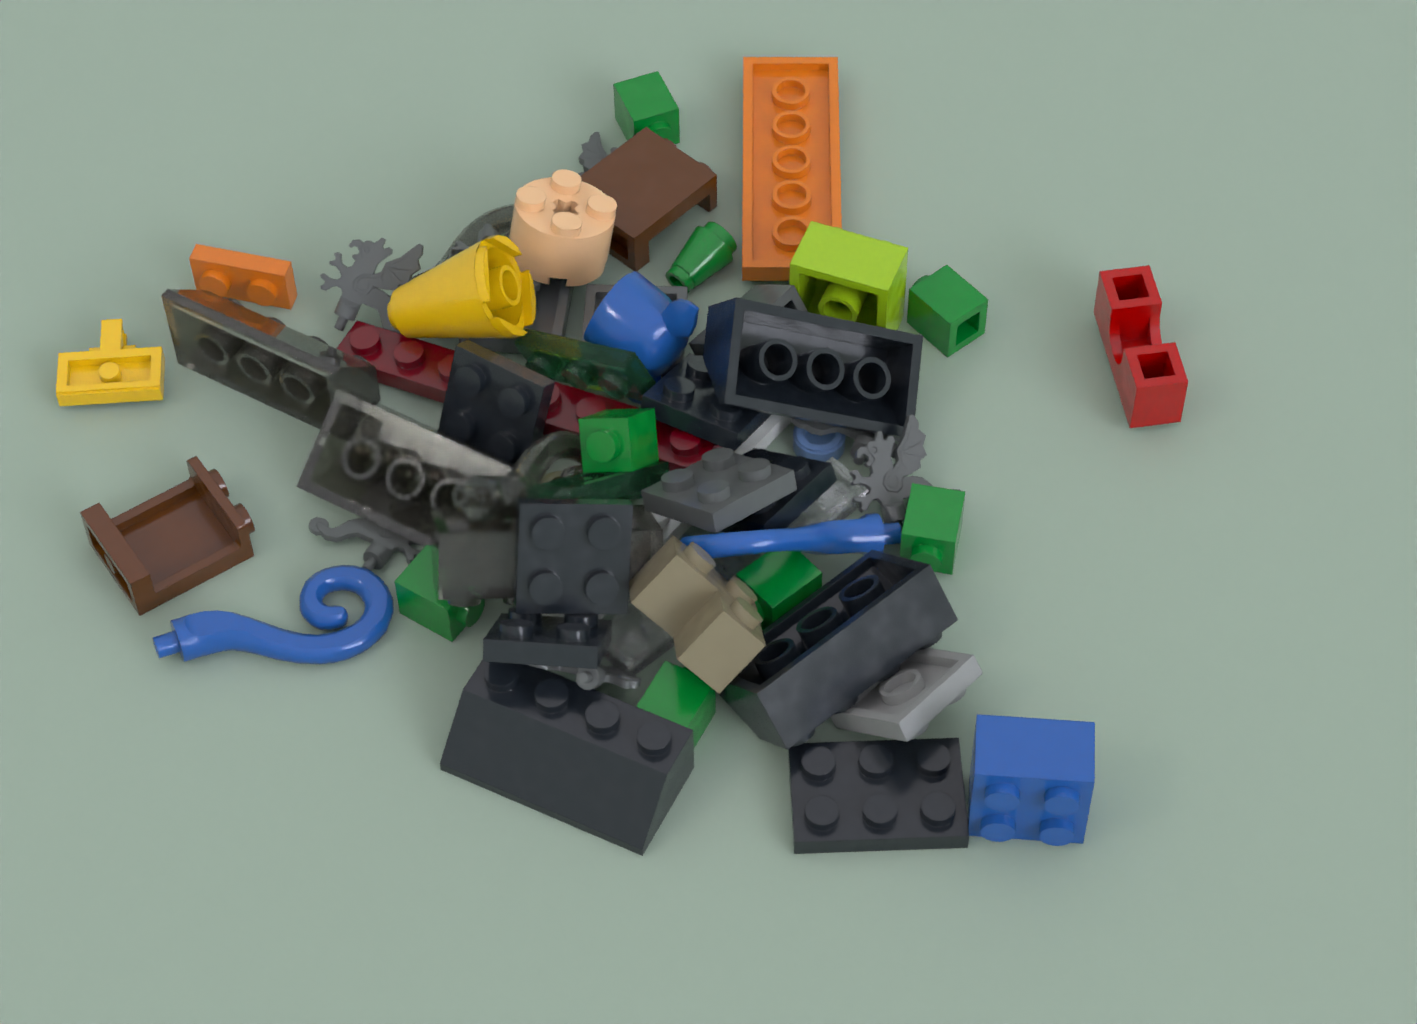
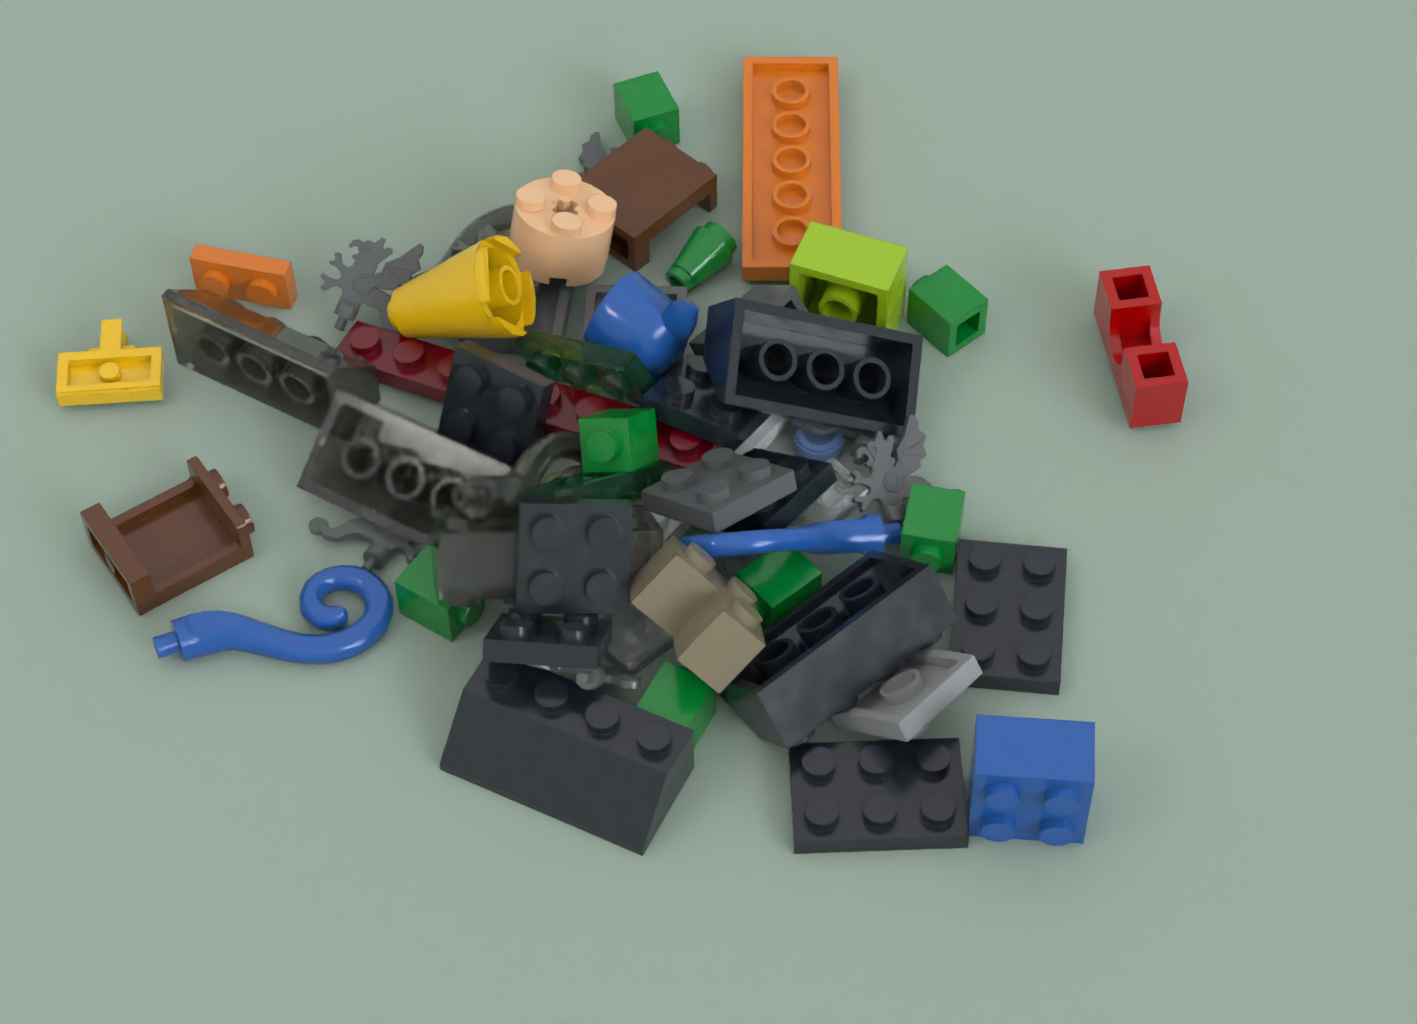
(1011, 614): none -> black plate

